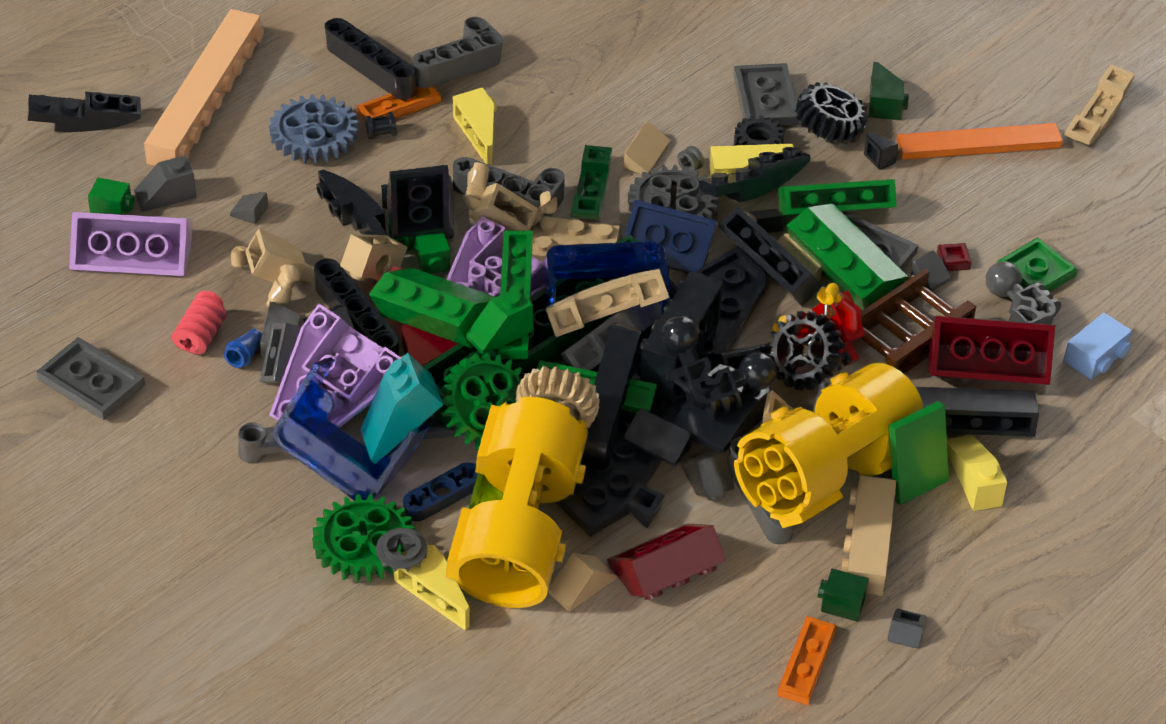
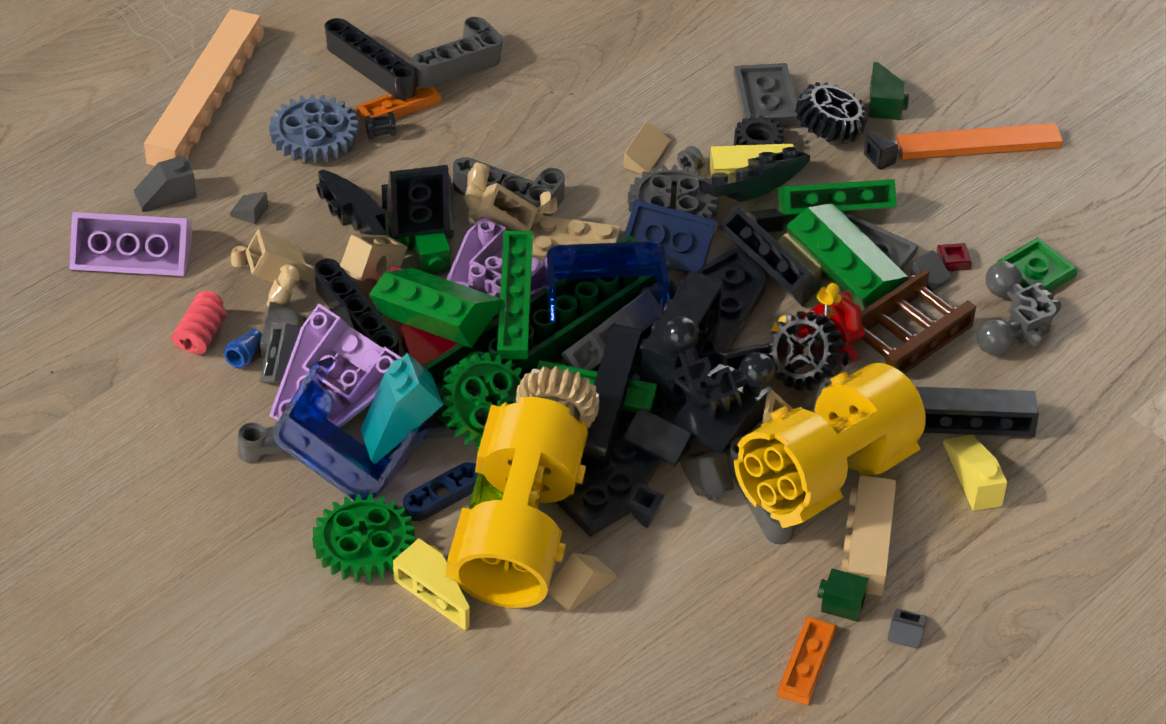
(90, 378): dark grey plate -> none
(94, 113): black slope -> none
(110, 197): green brick -> none
(409, 540): dark grey gear -> none
(475, 116): light yellow slope -> none
(501, 322): green slope -> none
(592, 182): dark green slope -> none
(606, 299): tan slope -> none
(668, 560): dark red slope -> none
(919, 452): green tile -> none
(991, 350): dark red slope -> none
(1098, 346): light blue brick -> none
(1102, 106): tan slope -> none

